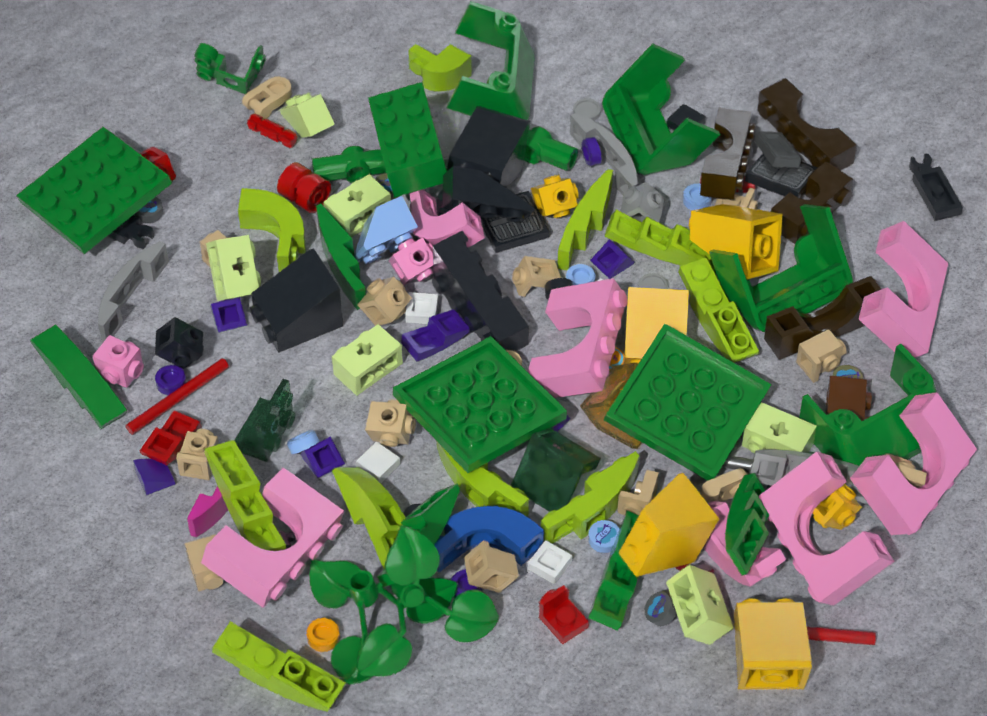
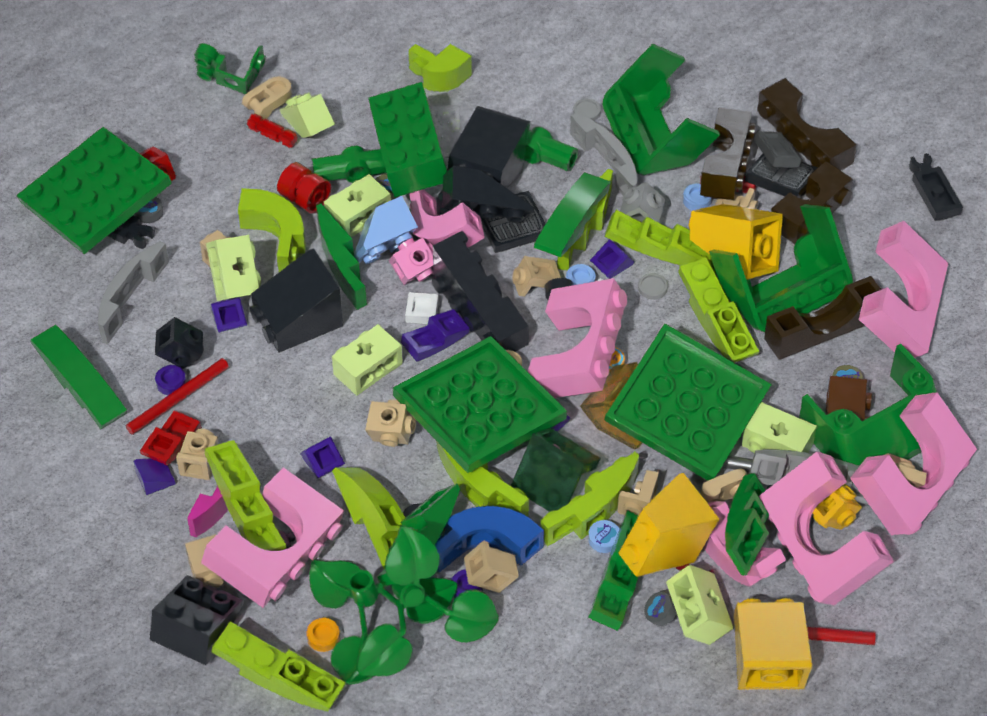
(118, 361): bright pink brick -> none
(193, 618): none -> black slope
(267, 424): clear green bracket -> none
(302, 441): light blue tile -> none
(378, 462): white tile -> none
(385, 301): tan brick -> none
(504, 91): green windscreen -> none
(550, 562): white tile -> none
(555, 196): yellow brick -> none
(561, 615): red bracket -> none
(571, 215): none -> green slope
(591, 151): dark purple tile -> none
(646, 315): yellow slope -> none
(681, 114): black tile -> none
(820, 354): tan brick -> none

